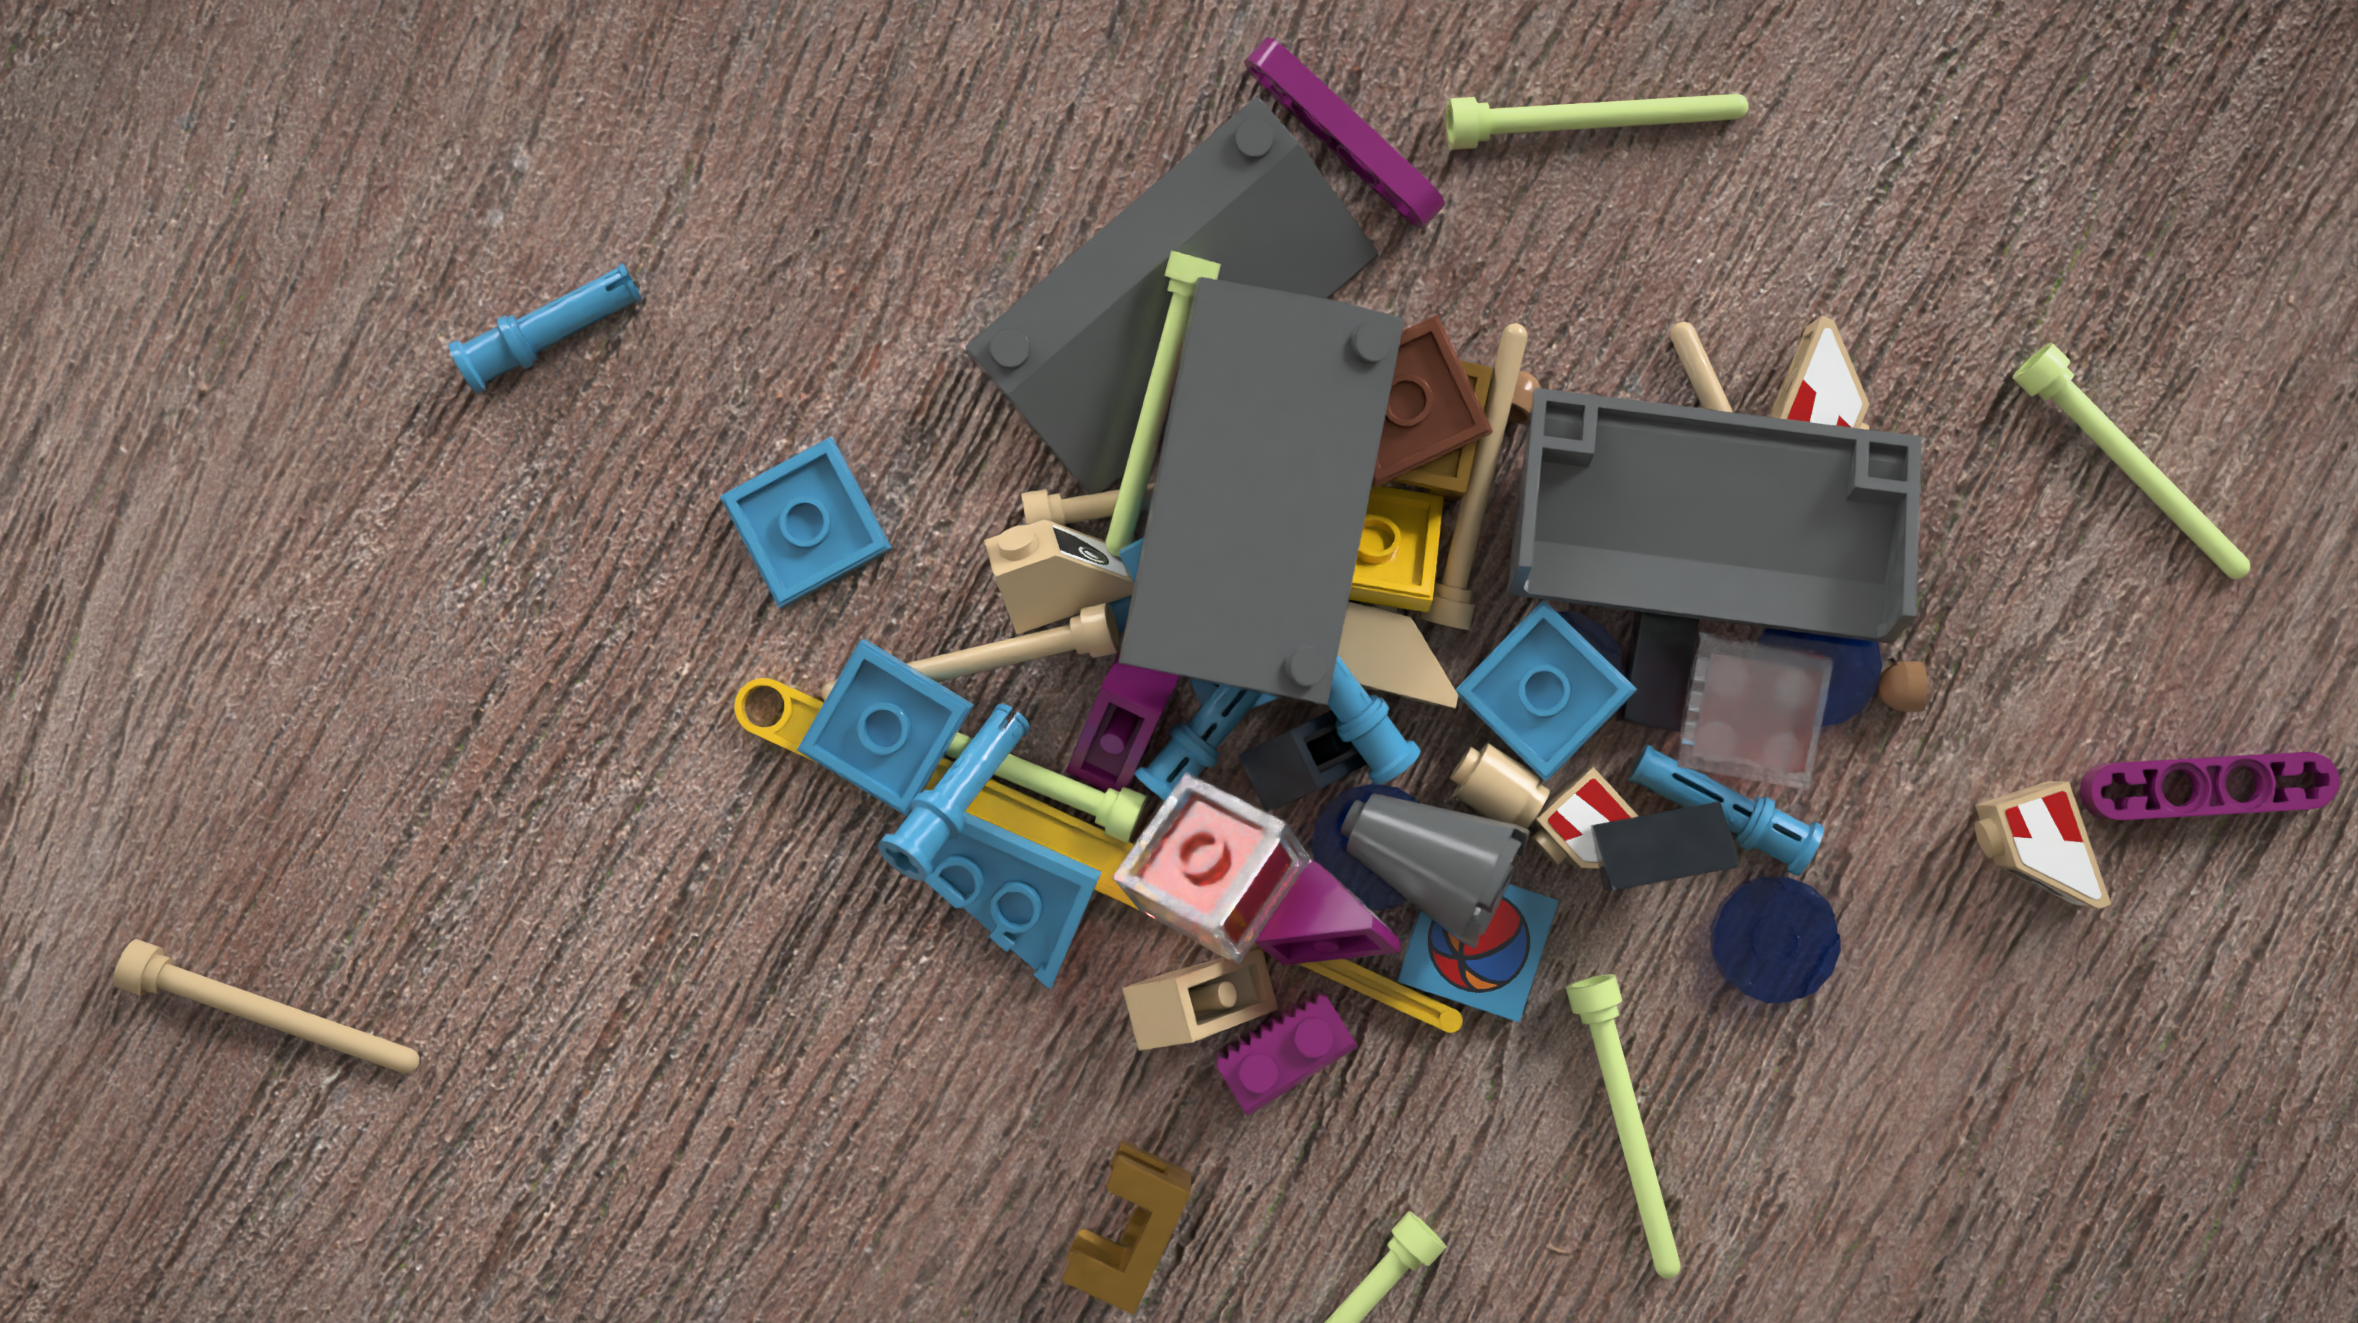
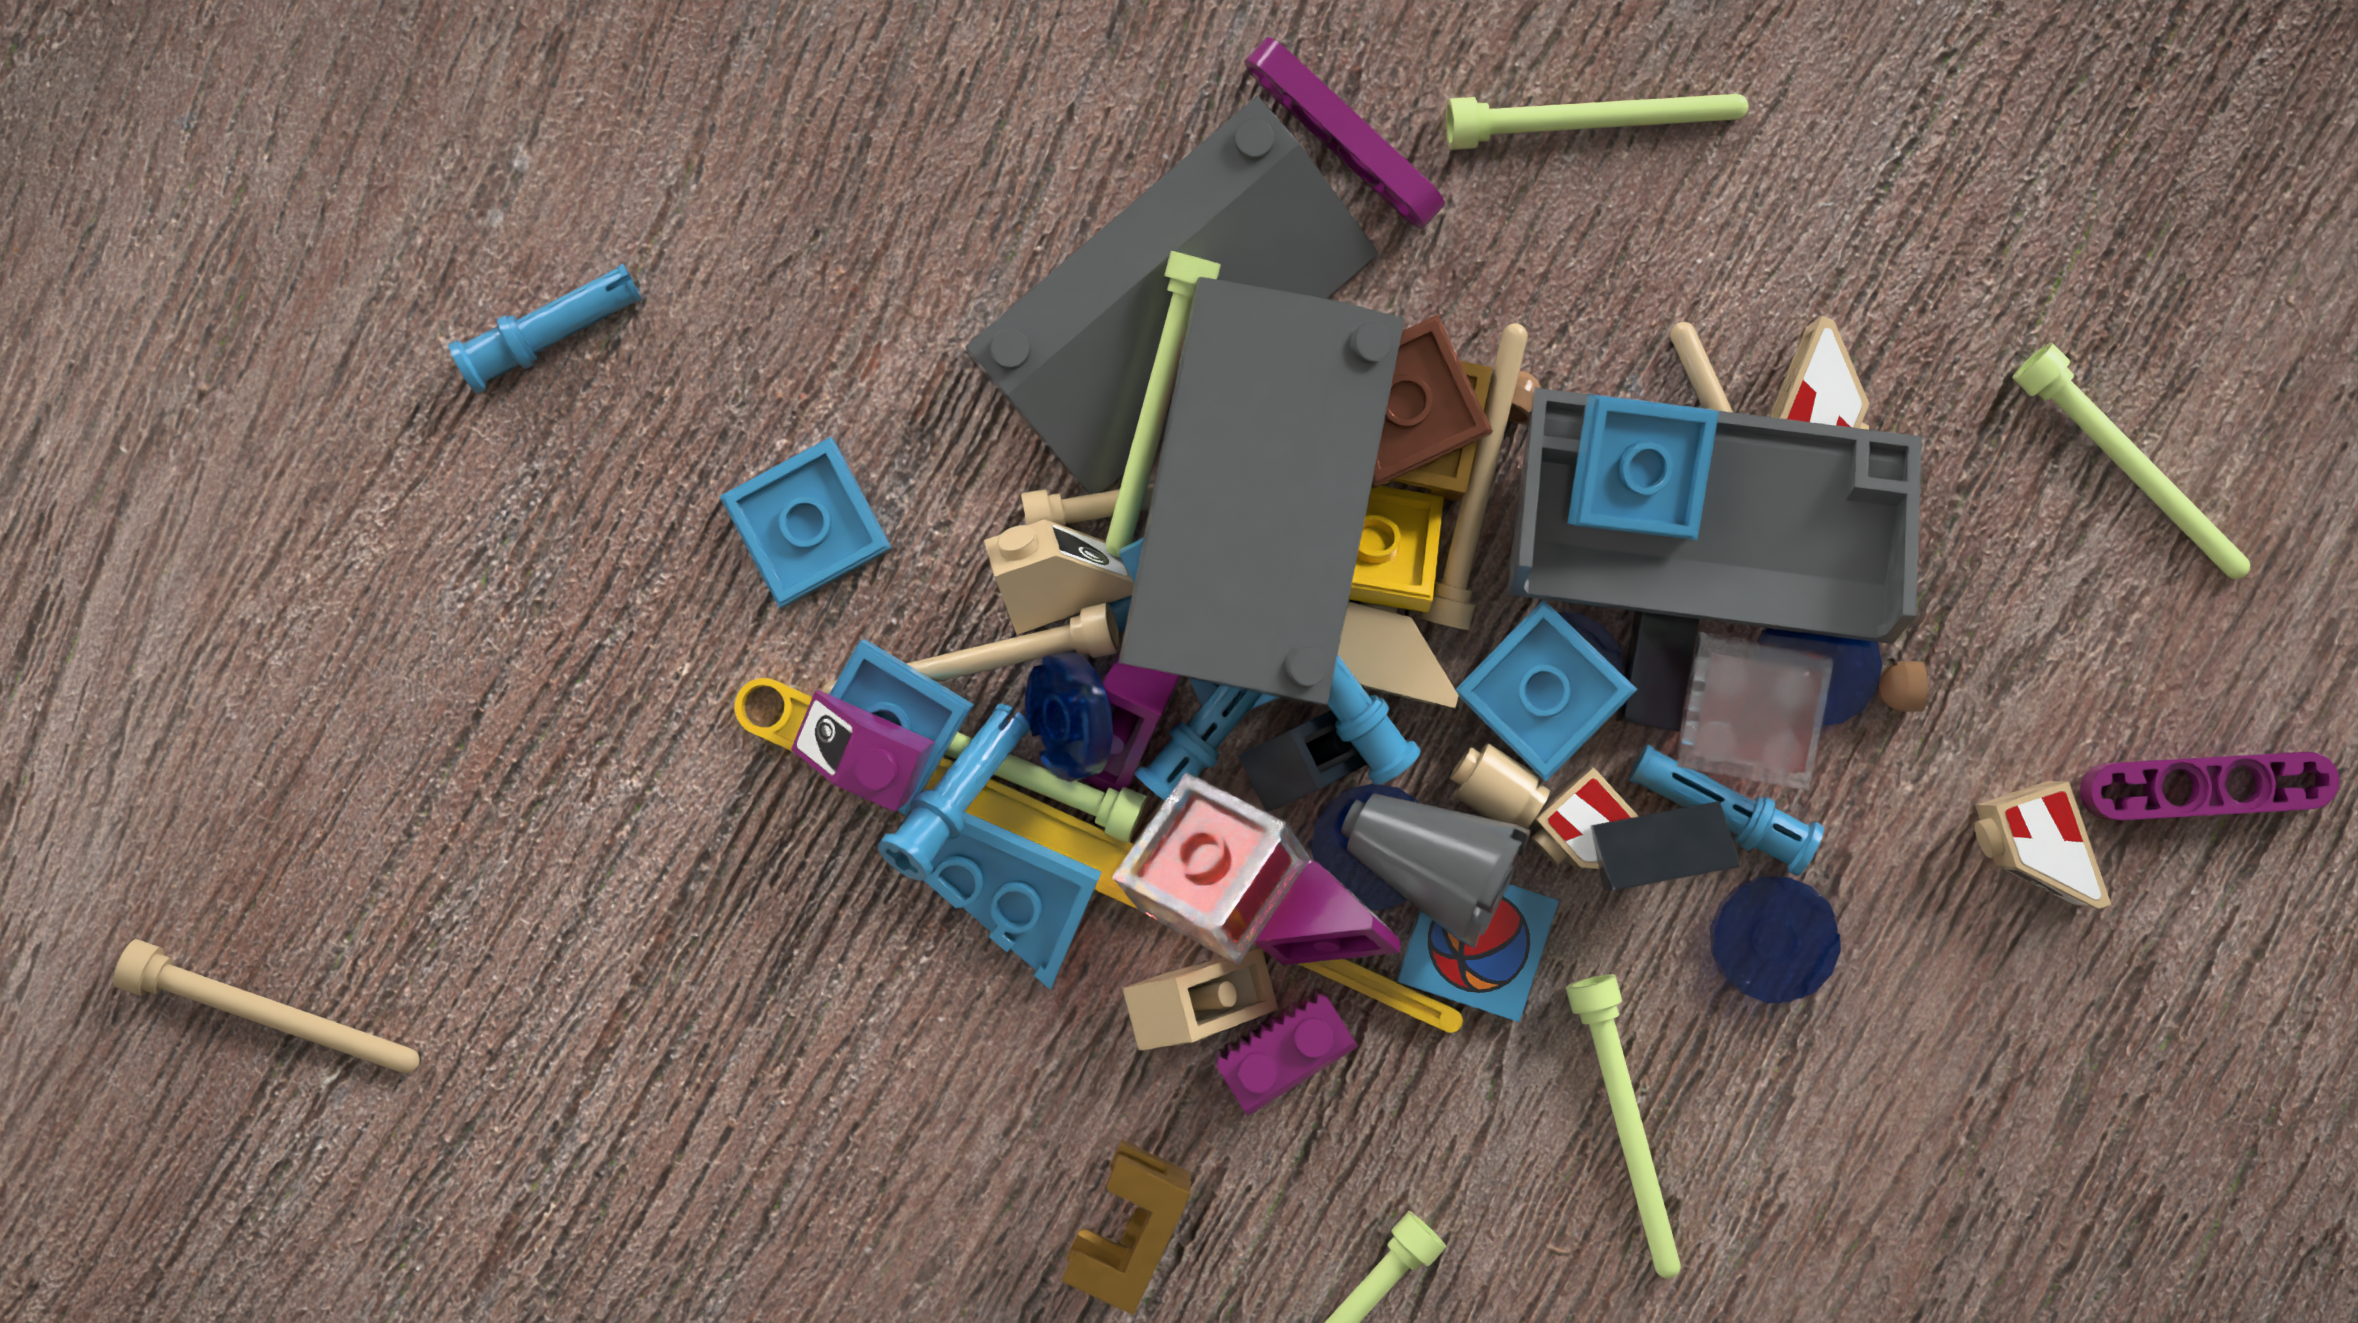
(862, 751): none -> magenta slope
(1071, 715): none -> clear blue tile
(1642, 467): none -> dark azure tile

